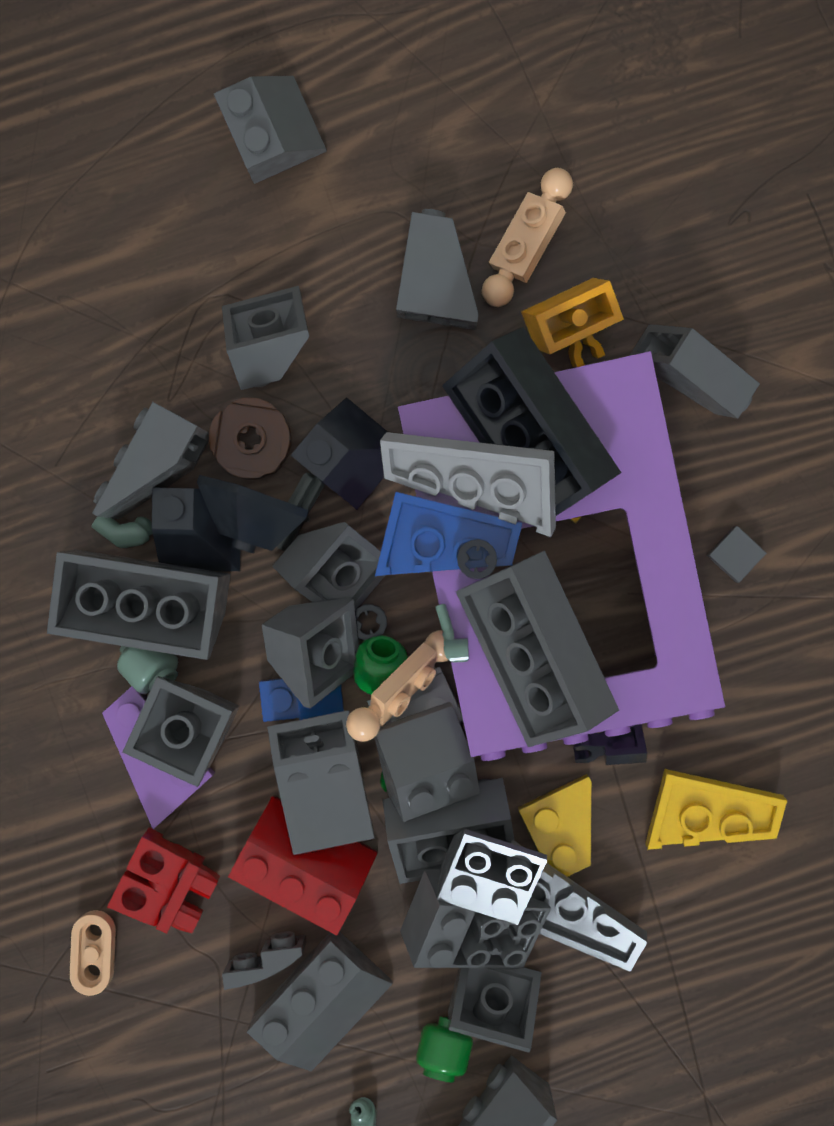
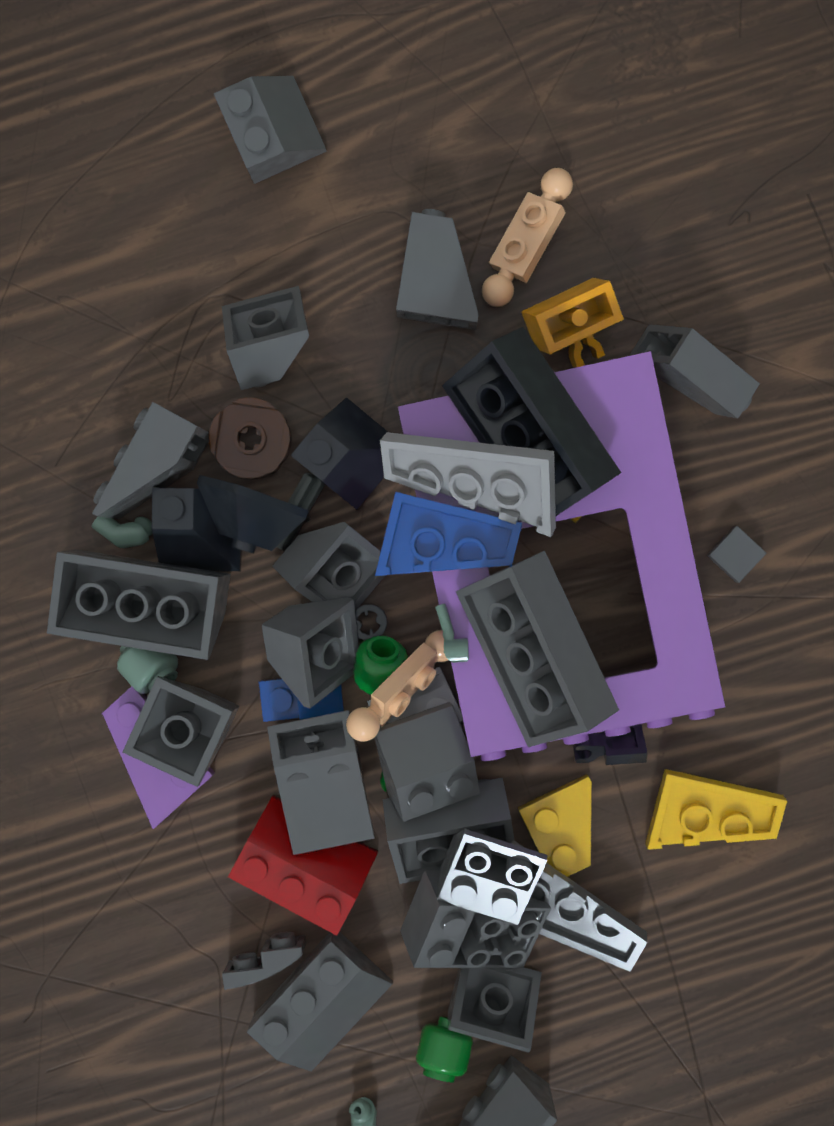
(92, 950): light nougat plate -> none
(158, 883): red hips -> none
(463, 557): black bush -> none

